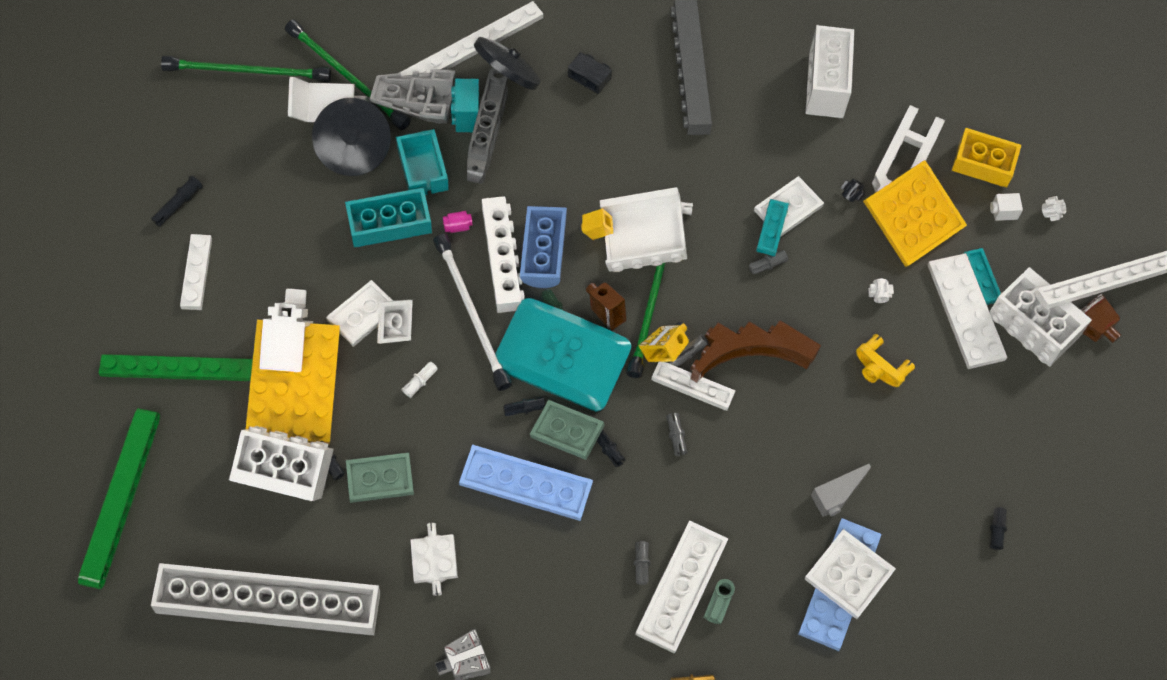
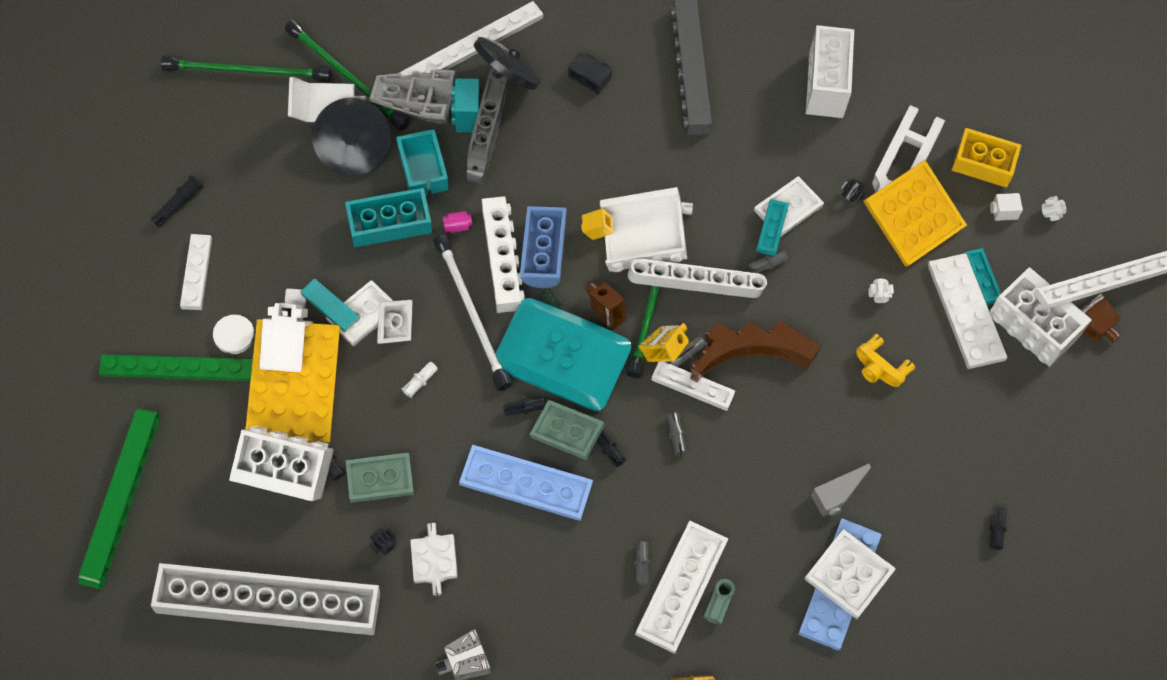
(233, 334): none -> white tile
(329, 305): none -> teal tile
(383, 541): none -> black gear
(688, 282): none -> white beam

